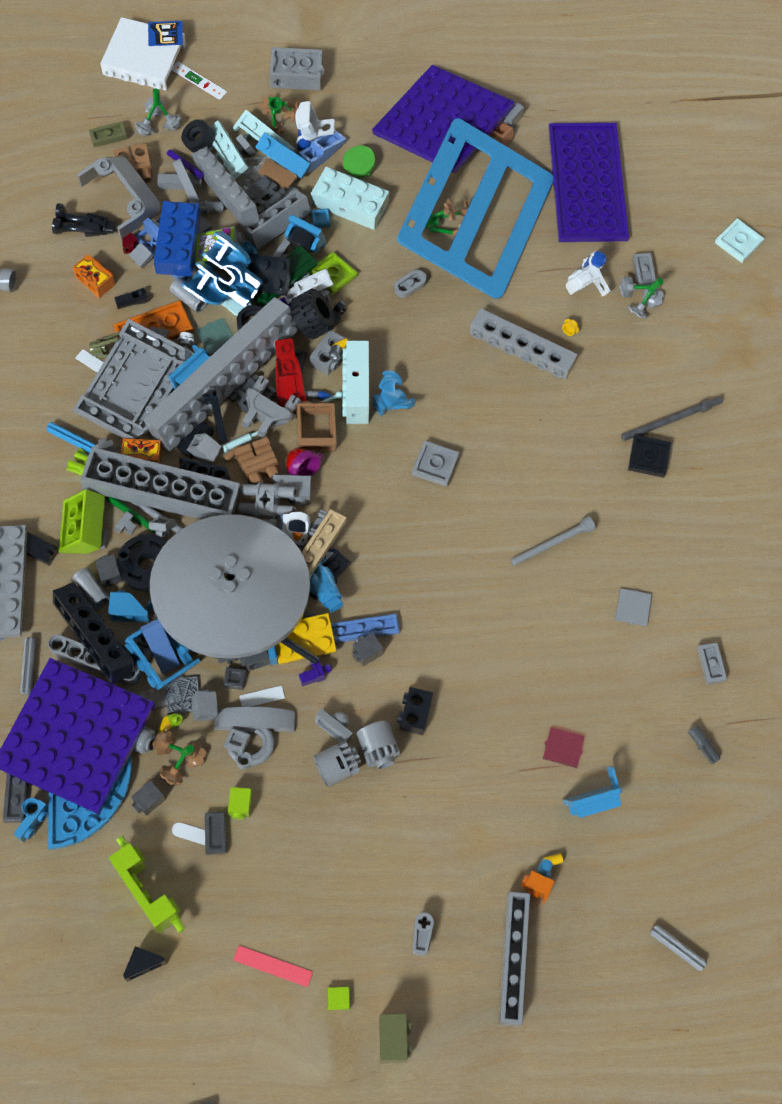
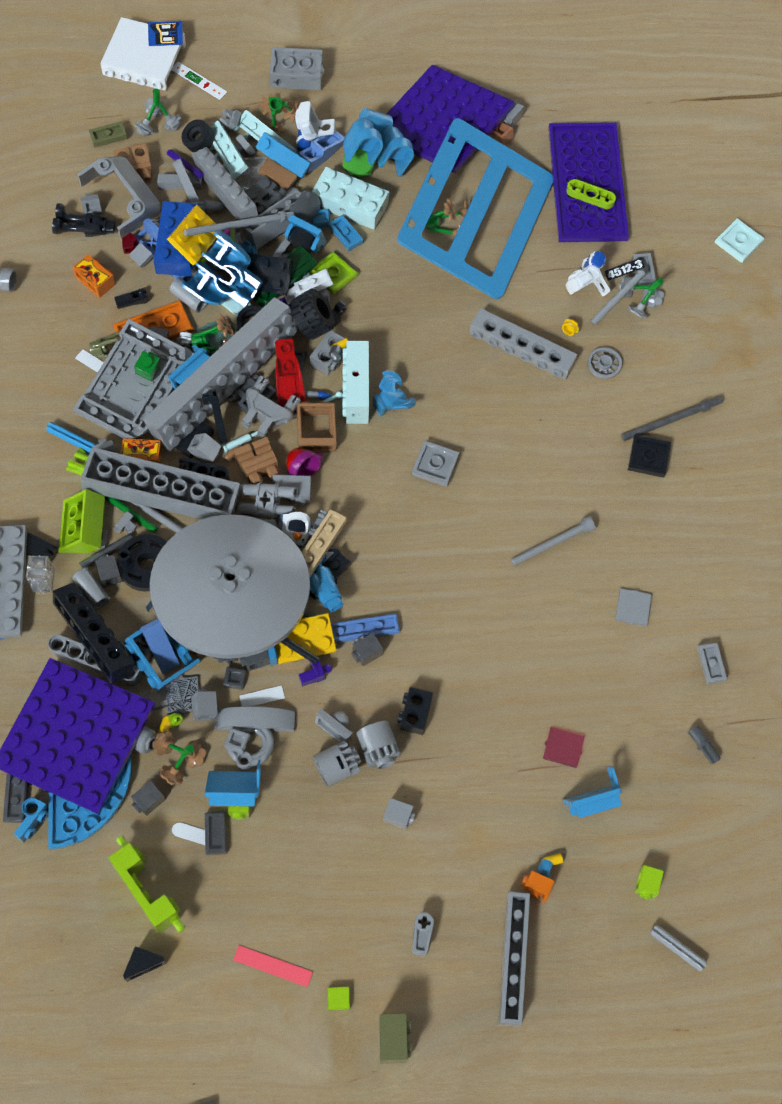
(27, 666): light grey axle -> none
(40, 574): none -> clear brick
(91, 204): none -> light grey tile
(105, 551): none -> flat silver bar
(126, 608): dark azure slope -> none
(147, 365): none -> green brick
(162, 526): light grey tile -> none
(193, 246): none -> yellow plate
(202, 339): none -> plant
(231, 120): none -> light grey tile
(233, 787): none -> dark azure piece
(281, 216): none -> light grey bar
(306, 206): none -> dark grey dish
(345, 233): none -> dark azure plate
(380, 140): none -> dark azure piece
(398, 814): none -> light grey brick
(408, 283): light grey plate -> none
(604, 194): none -> lime beam
(604, 363): none -> light grey wheel
(624, 269): none -> black sticker
(637, 277): none -> light grey bar
(648, 882): none -> lime brick

